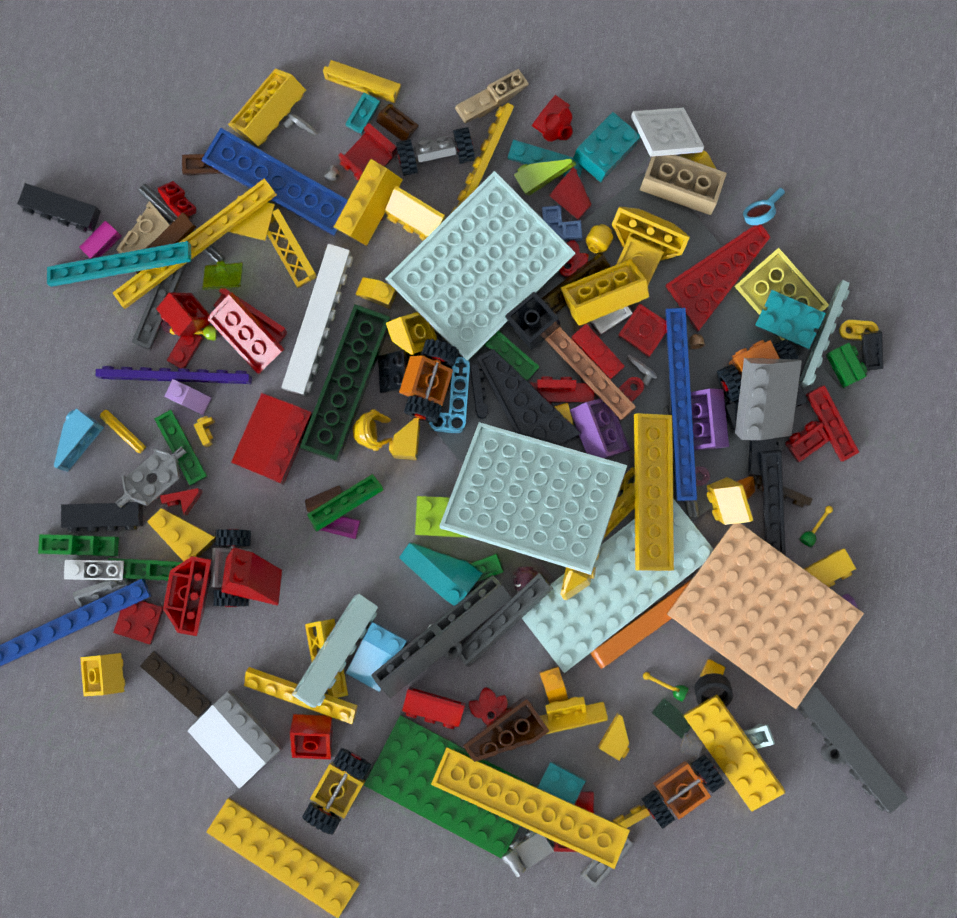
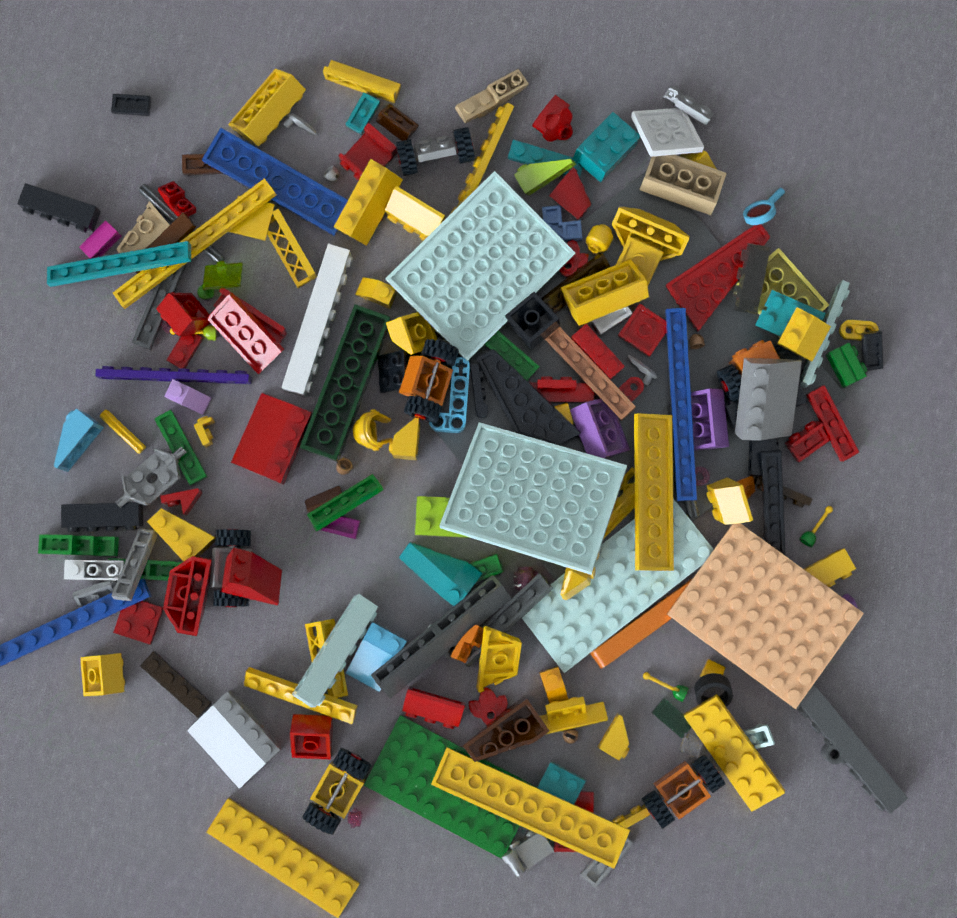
(131, 104): none -> black plate
(134, 564): none -> light grey plate
(205, 294): none -> bright green hinge
(346, 466): none -> medium nougat hinge
(355, 818): none -> clear pink plate
(471, 638): none -> orange slope
(498, 657): none -> yellow wing
(569, 740): none -> medium nougat hinge
(688, 105): none -> light grey hinge
(751, 278): none -> clear smoke wedge
(804, 334): none -> yellow slope

